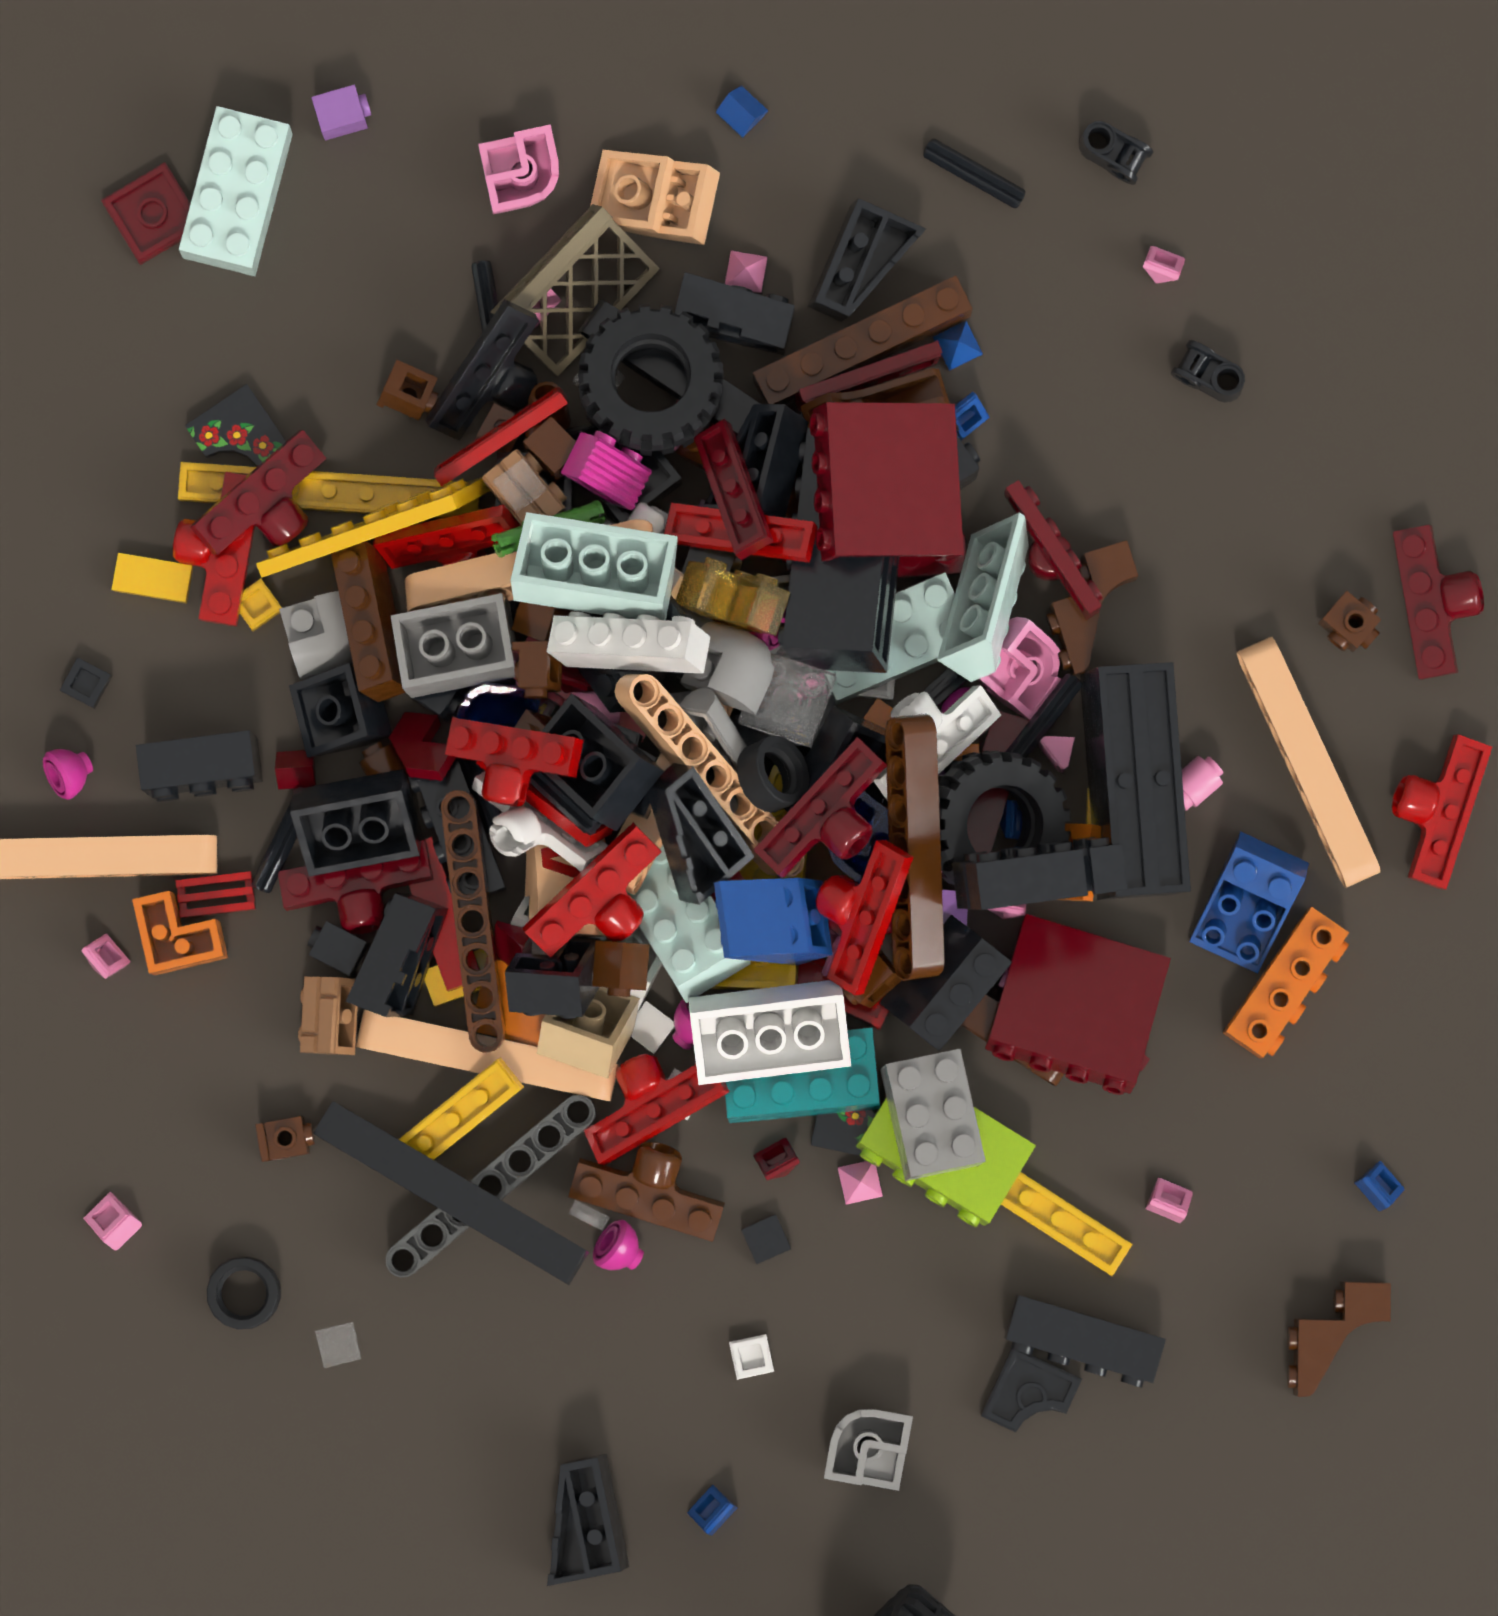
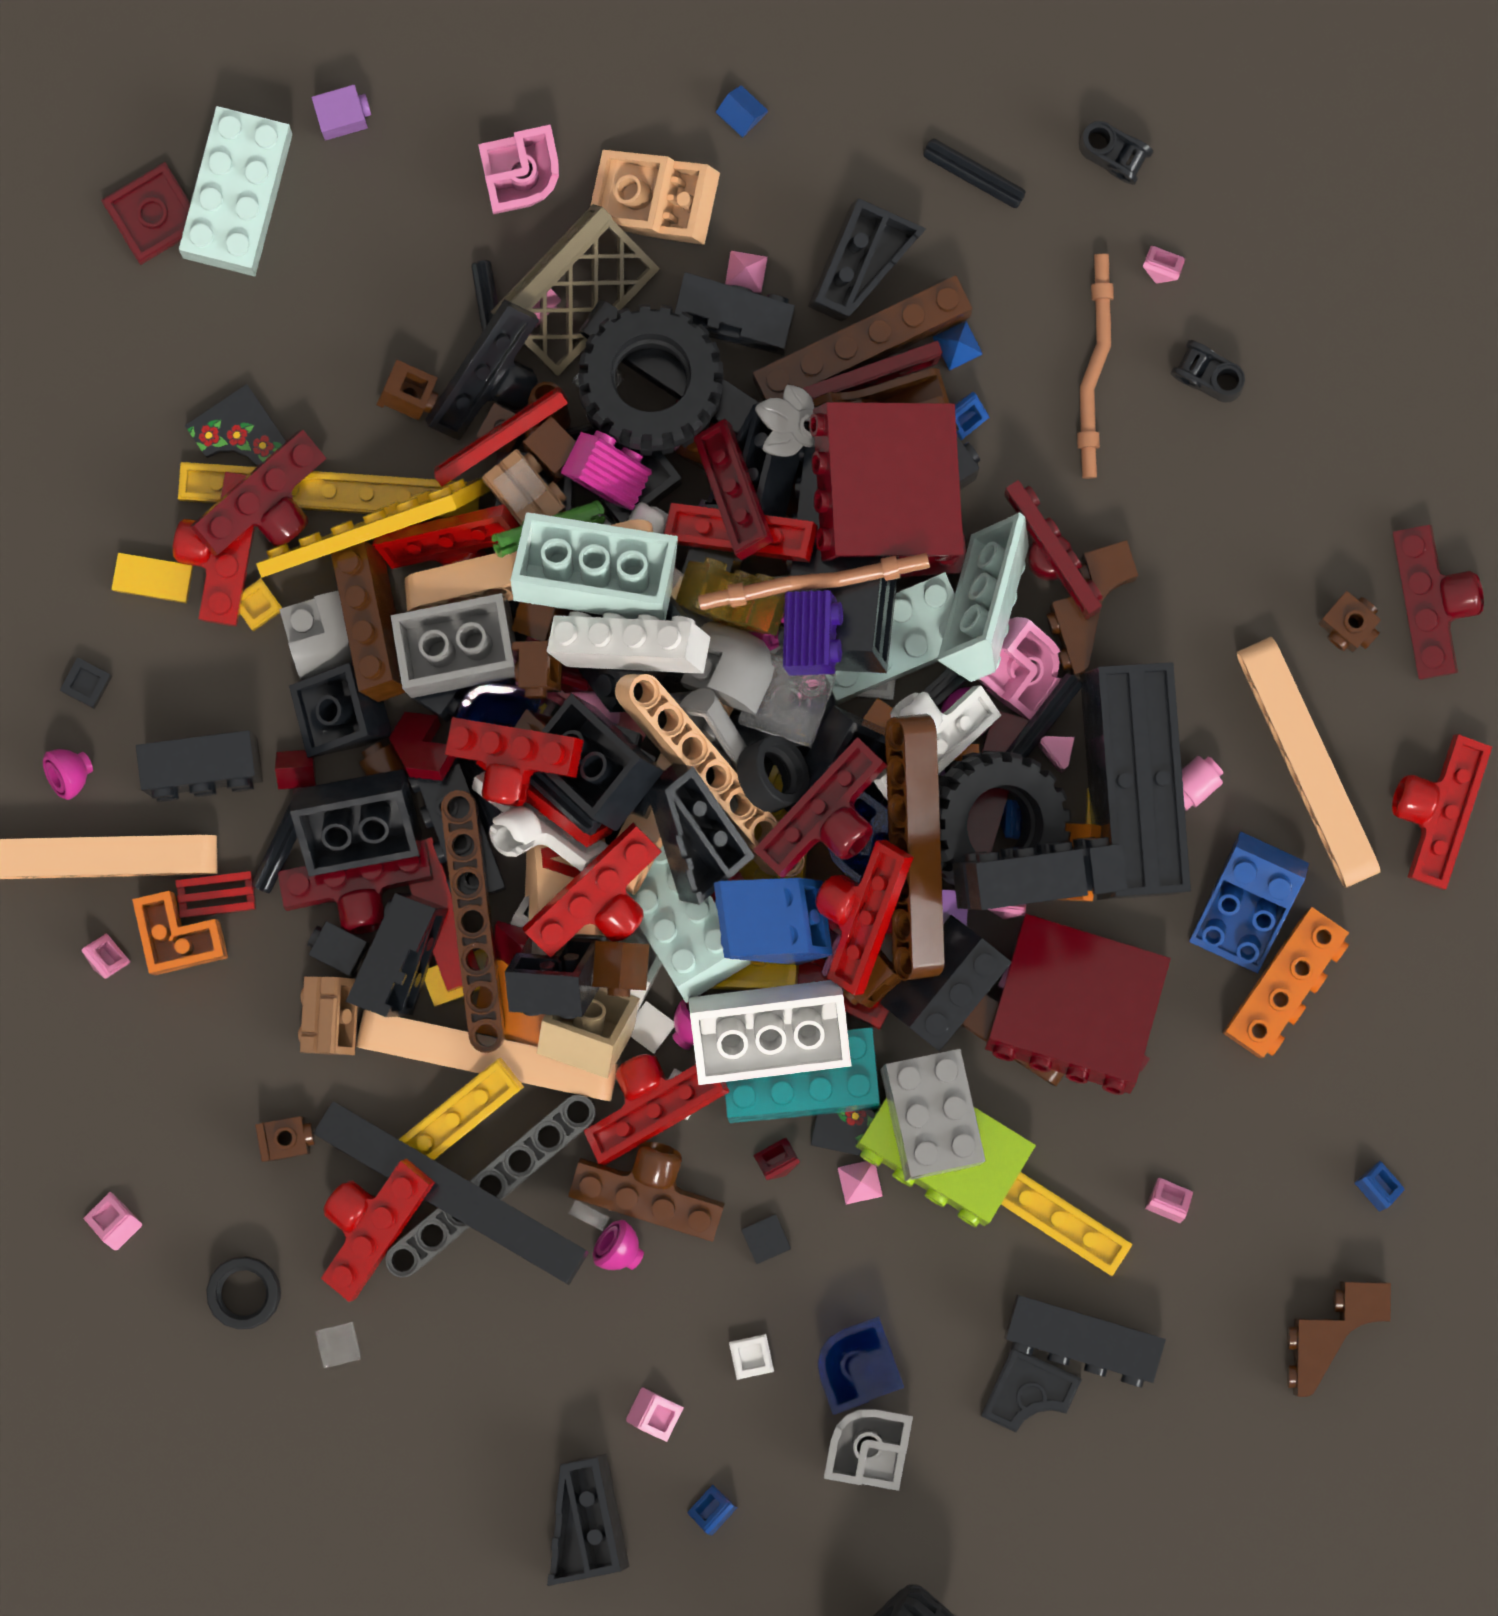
(371, 1225): none -> red plate
(654, 1414): none -> bright pink slope
(738, 594): none -> nougat bar
(787, 421): none -> light grey plate
(811, 633): none -> dark purple brick
(857, 1366): none -> clear blue brick
(1088, 438): none -> nougat bar

